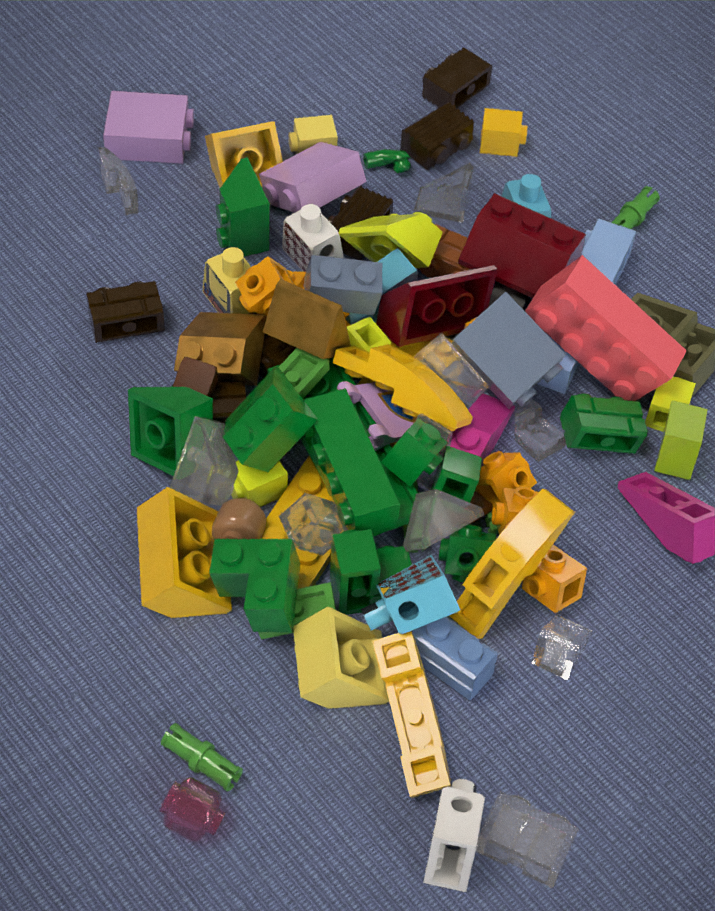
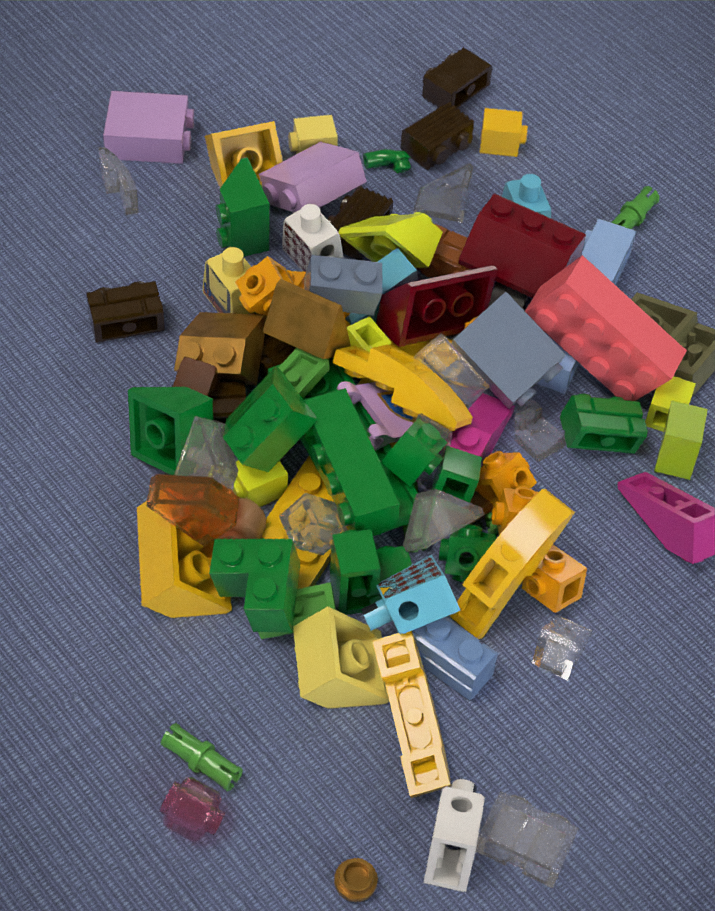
(194, 505): none -> clear orange slope
(355, 879): none -> pearl gold plate

